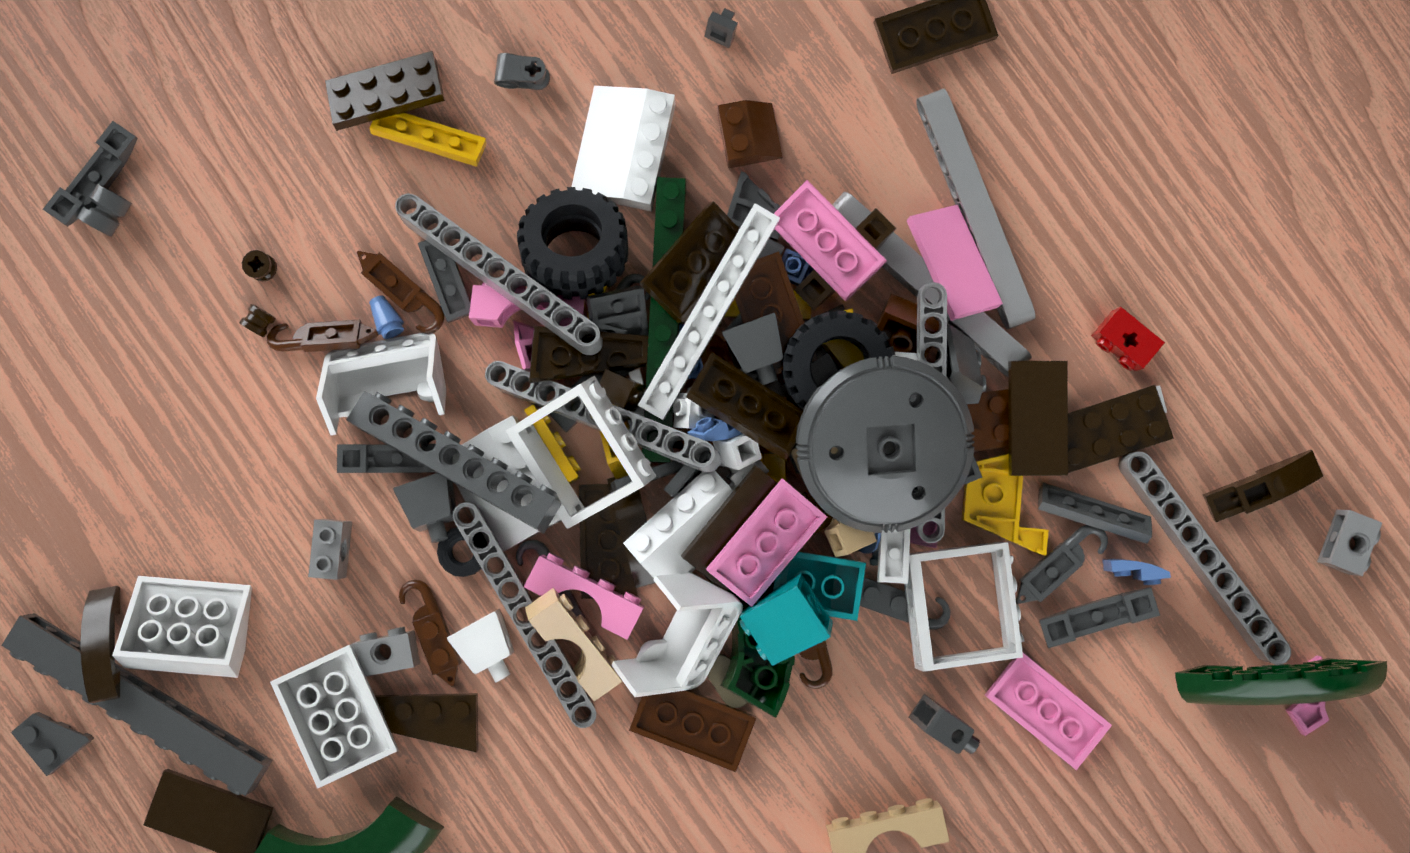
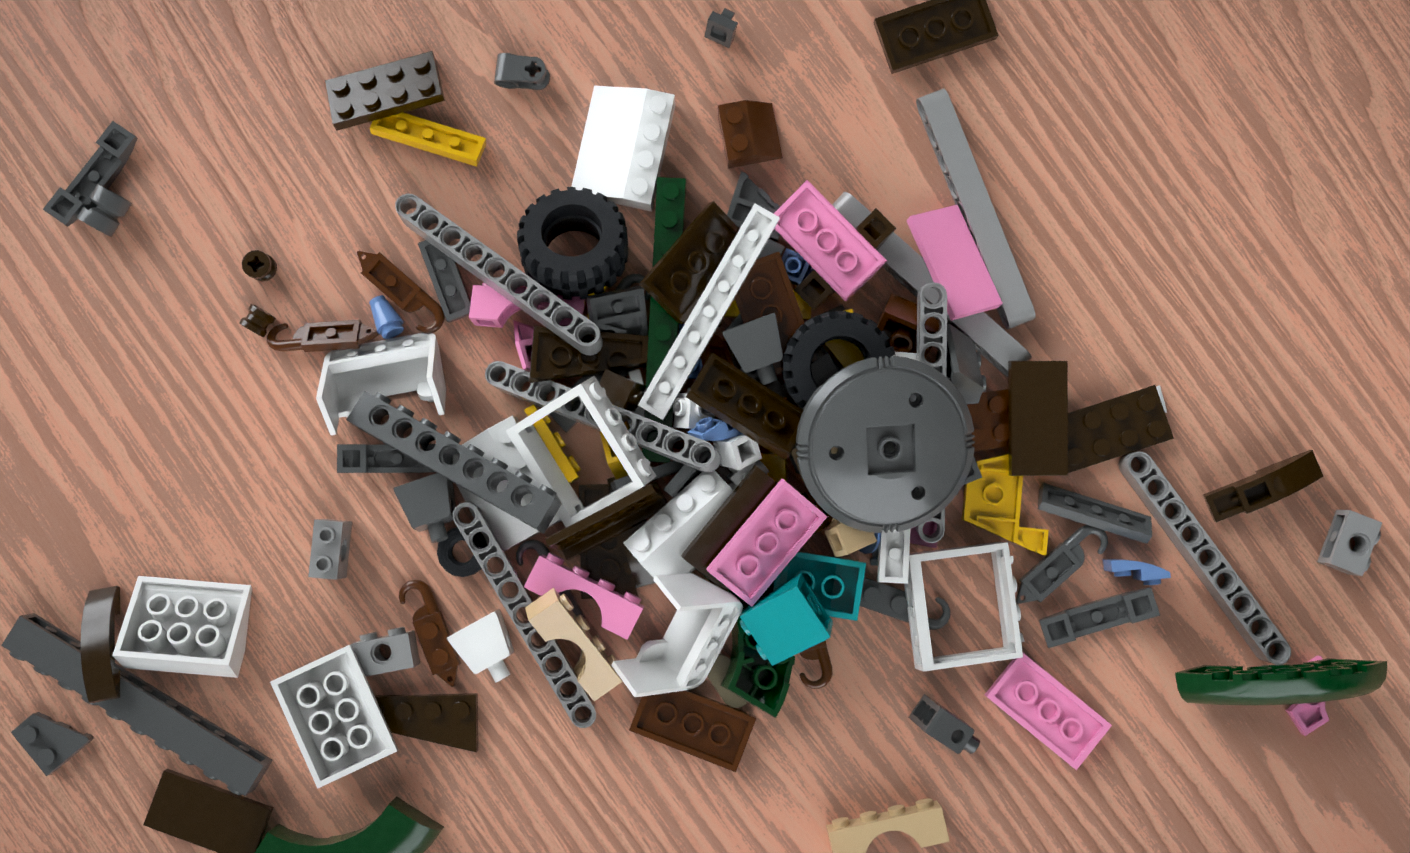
(608, 522): none -> dark brown fence
(1141, 341): red brick -> none

